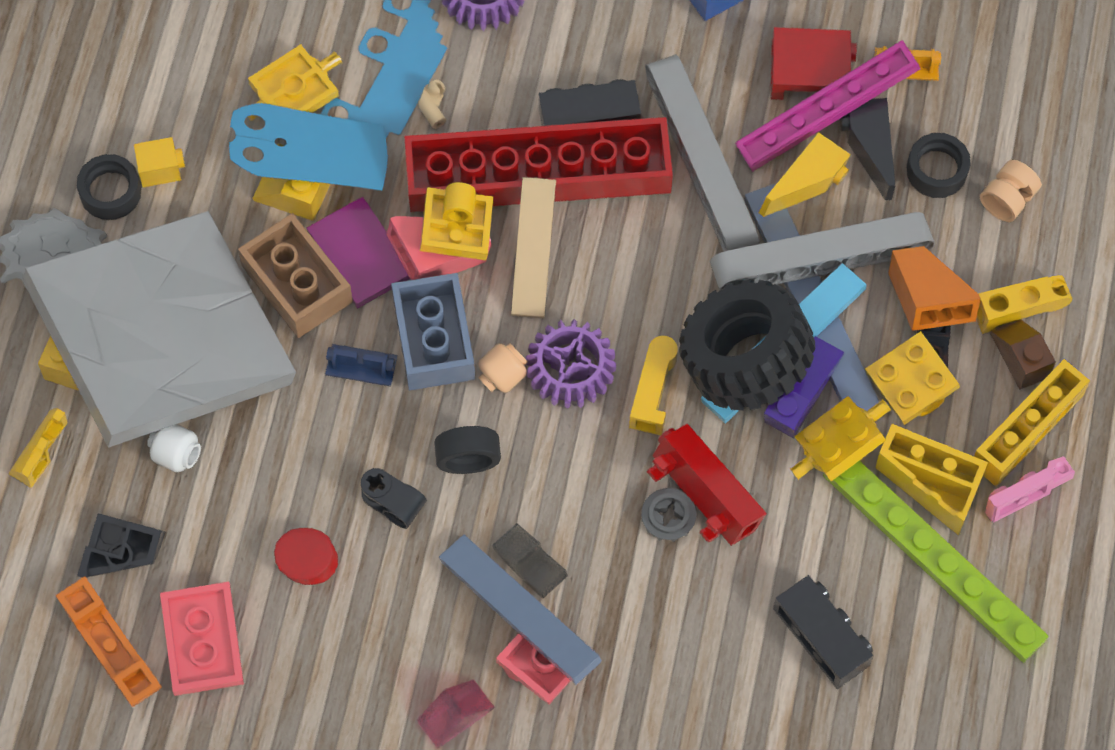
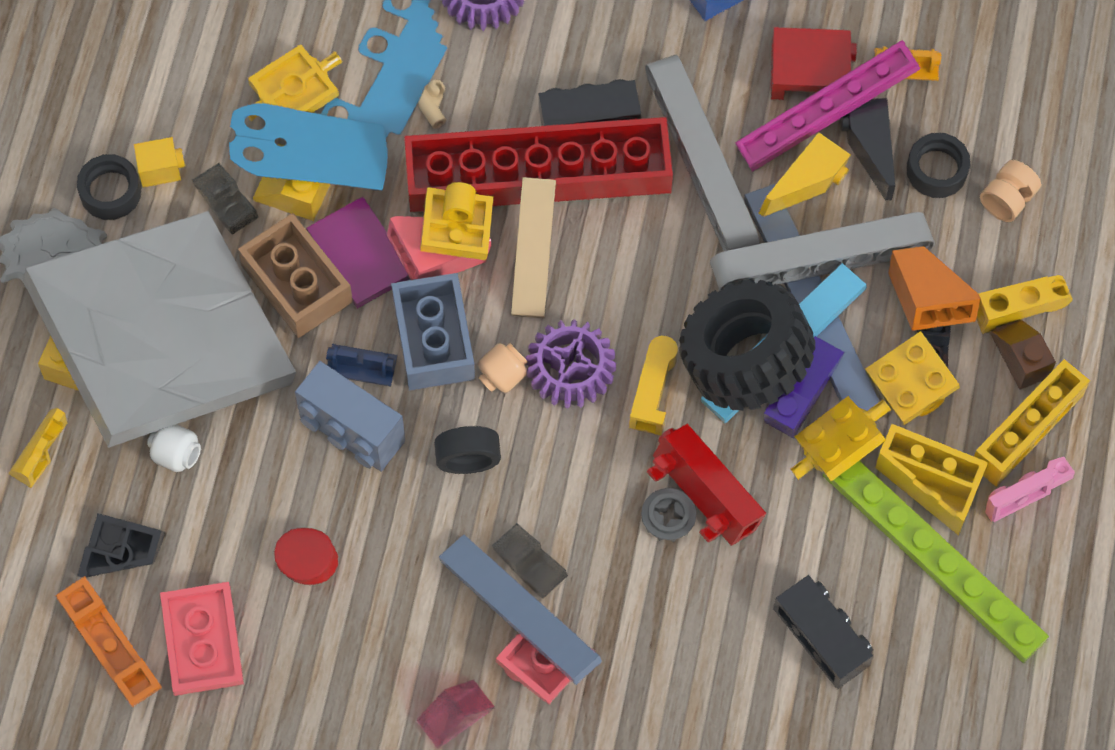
(225, 198): none -> clear smoke slope
(350, 417): none -> sand blue brick
(395, 501): black piece -> none

